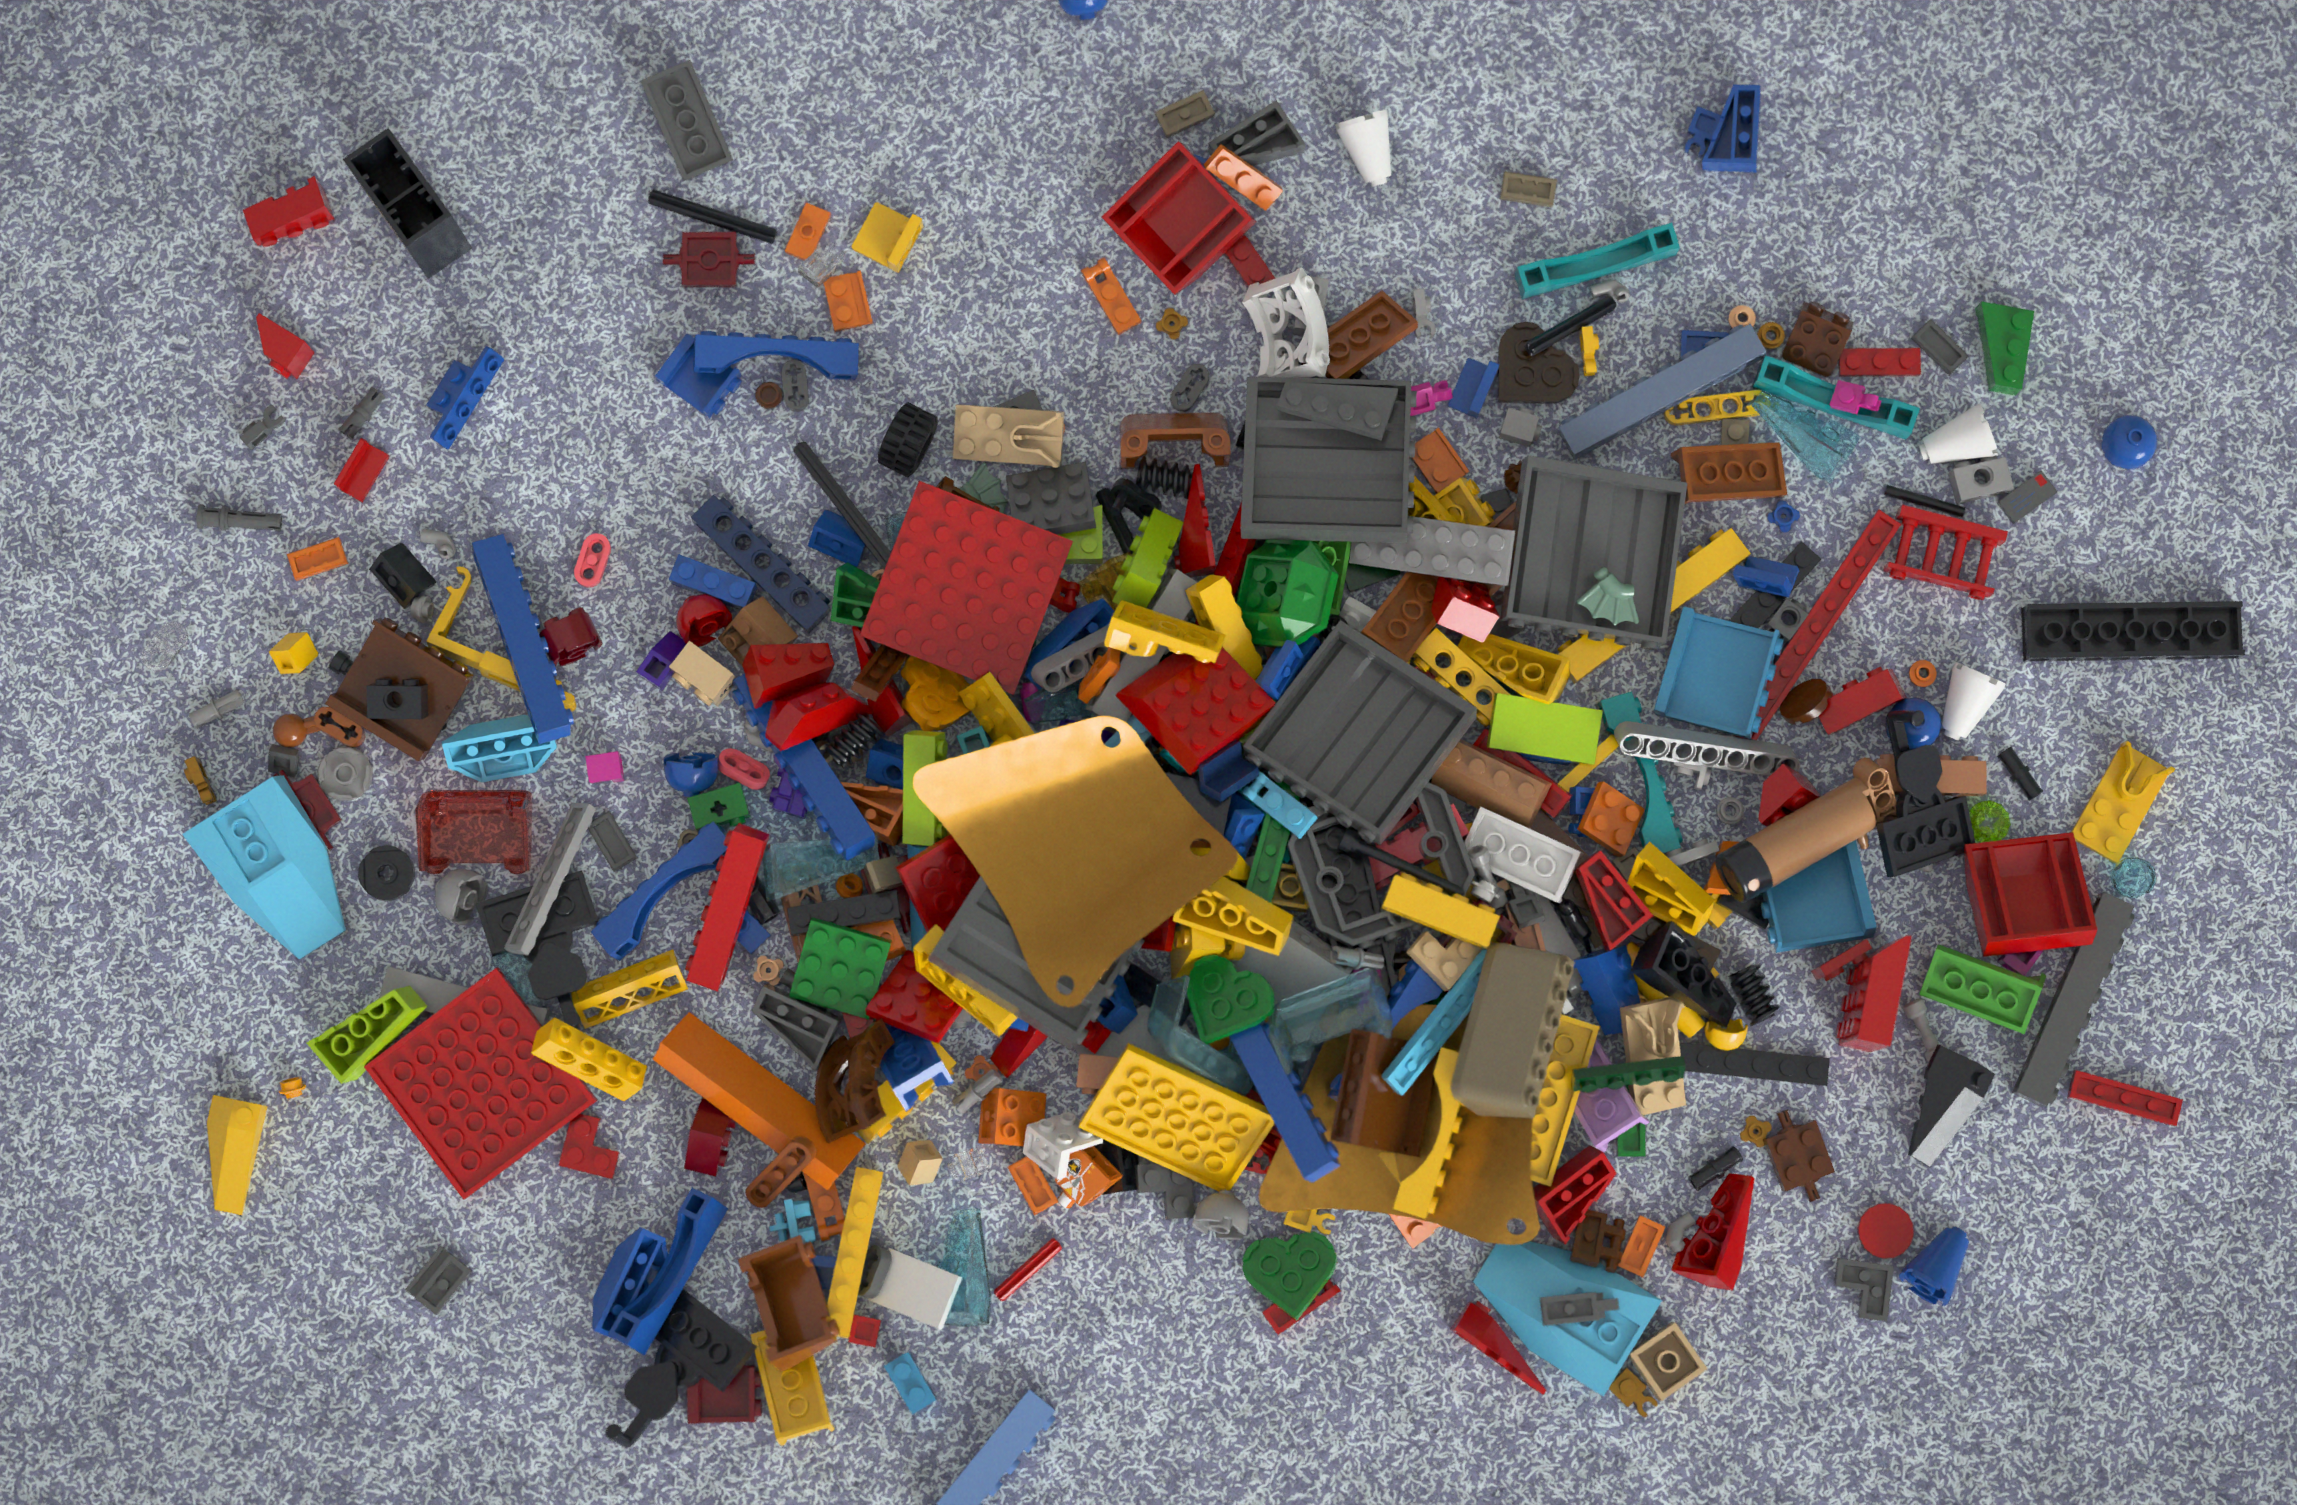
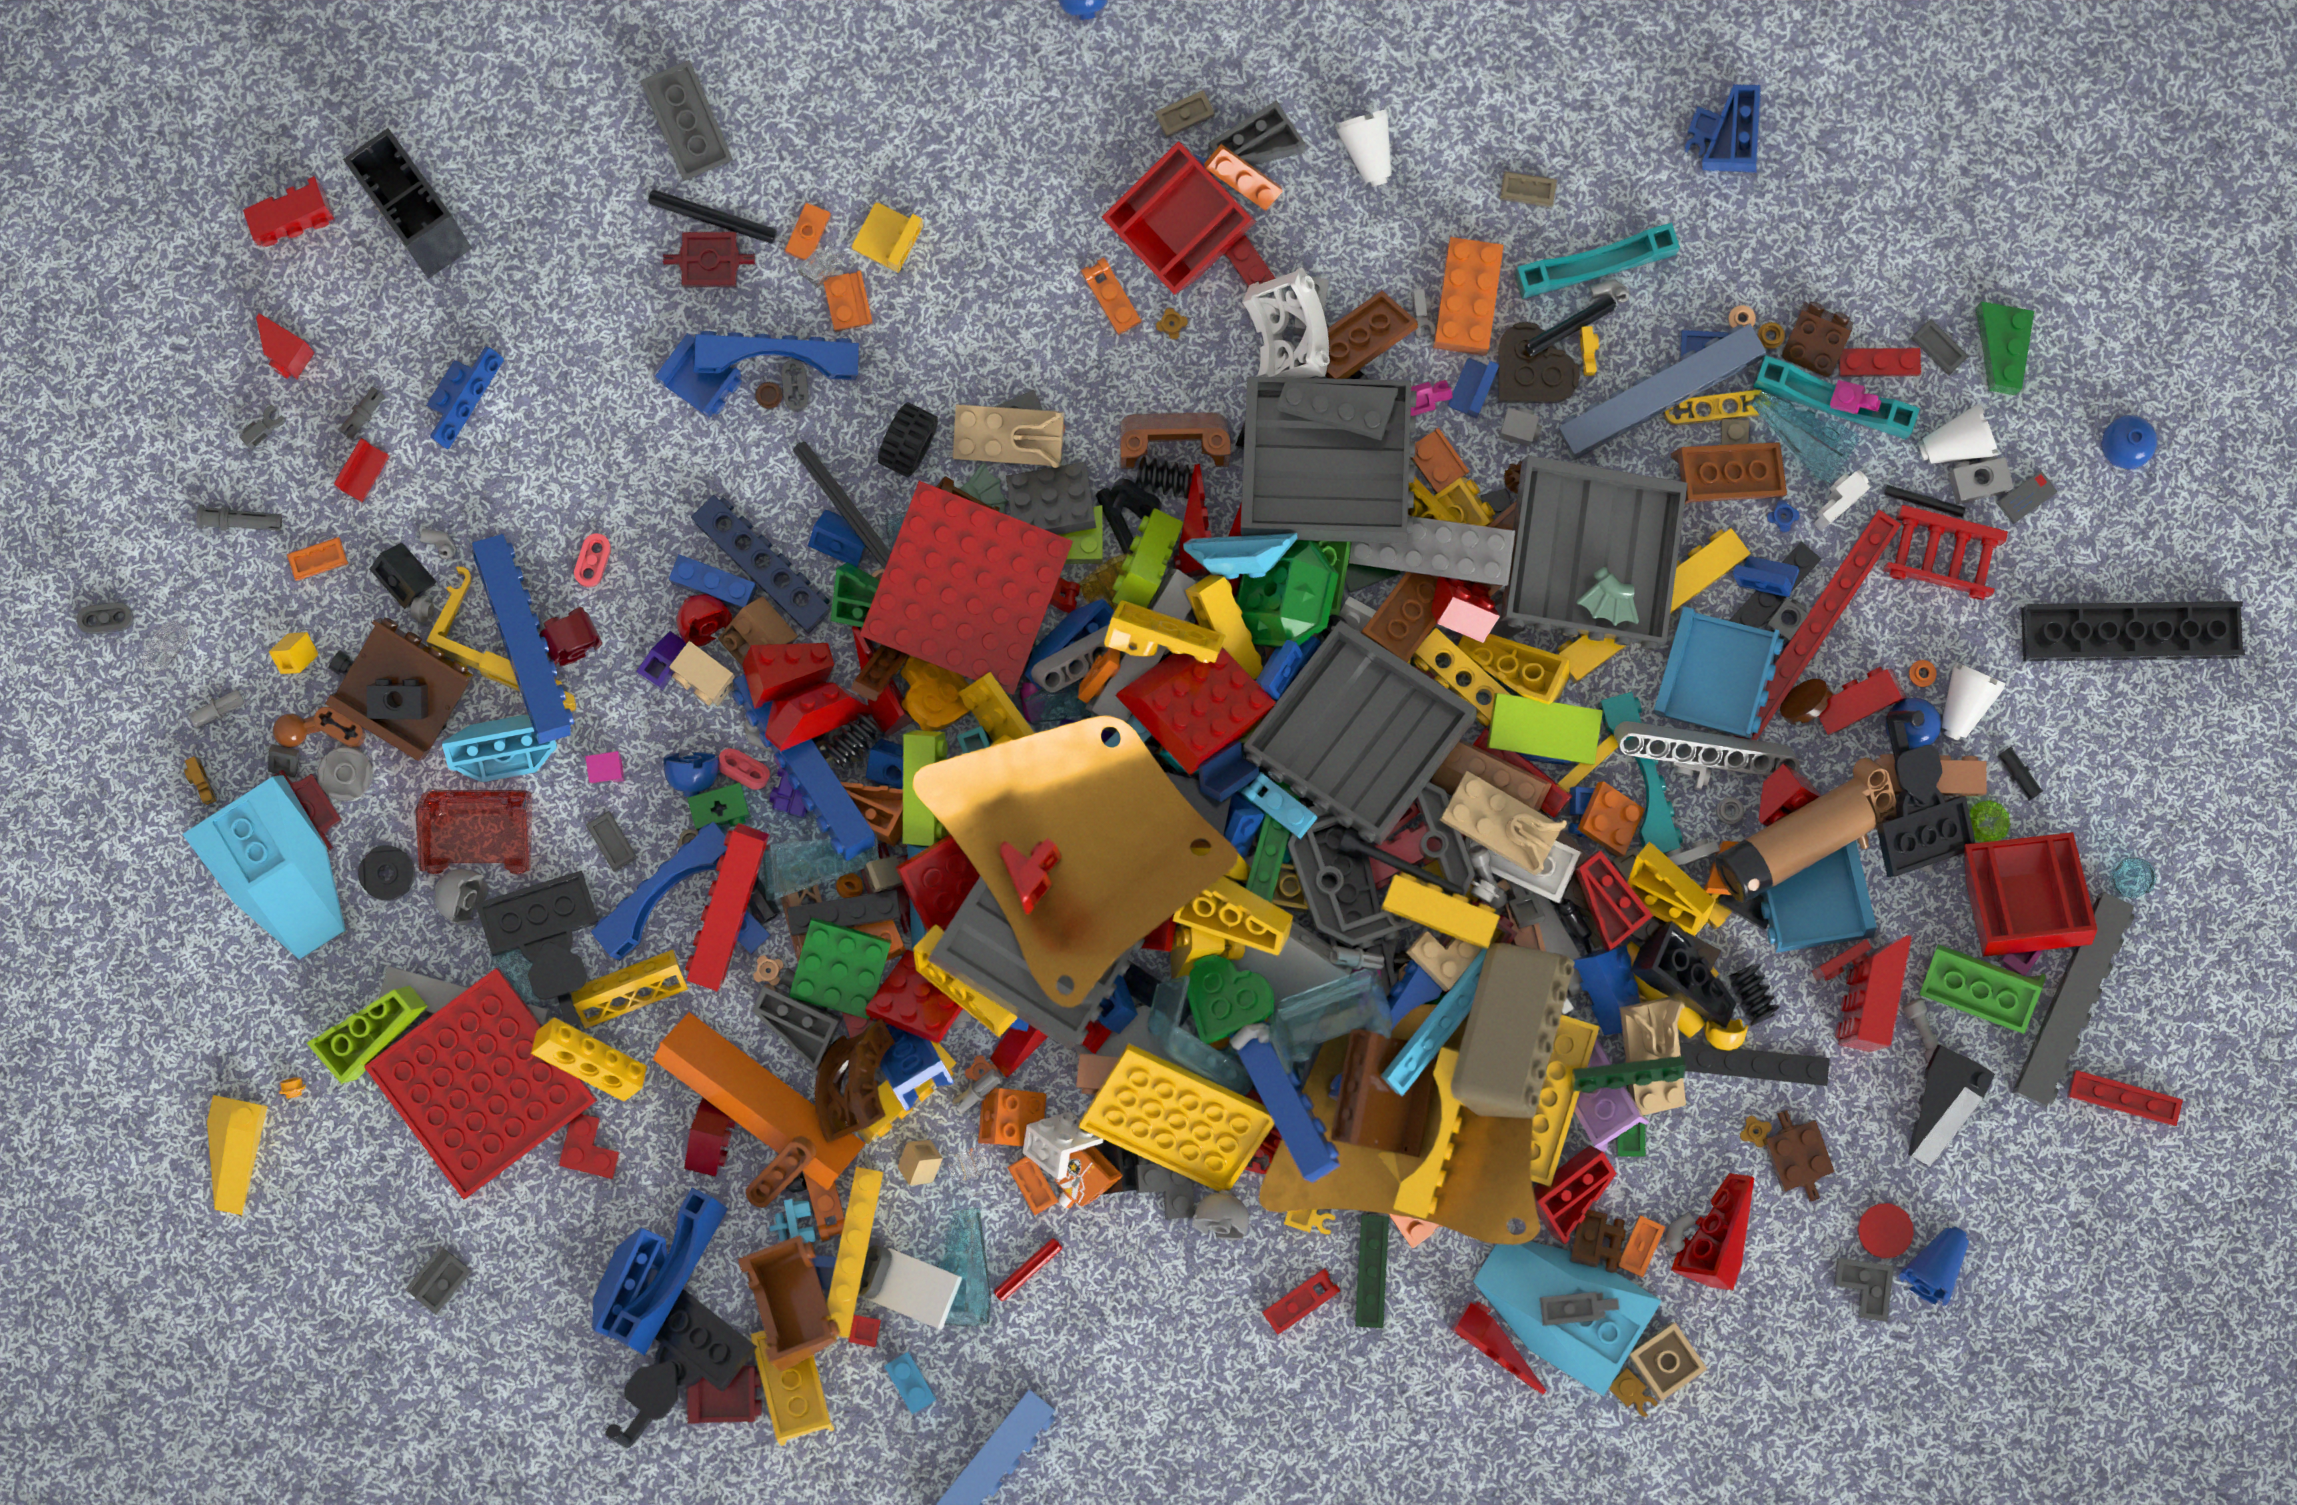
(105, 618): none -> dark grey plate
(550, 878): light grey plate -> none
(1031, 874): none -> red piece
(1195, 391): dark grey beam -> none
(1240, 553): none -> medium azure wedge
(1249, 1032): none -> light grey arm
(1291, 1270): green plate -> none
(1372, 1271): none -> dark green plate
(1468, 296): none -> orange brick
(1501, 823): none -> tan plate
(1715, 1168): black pin -> none
(1844, 494): none -> white plate
(2120, 802): yellow plate -> none

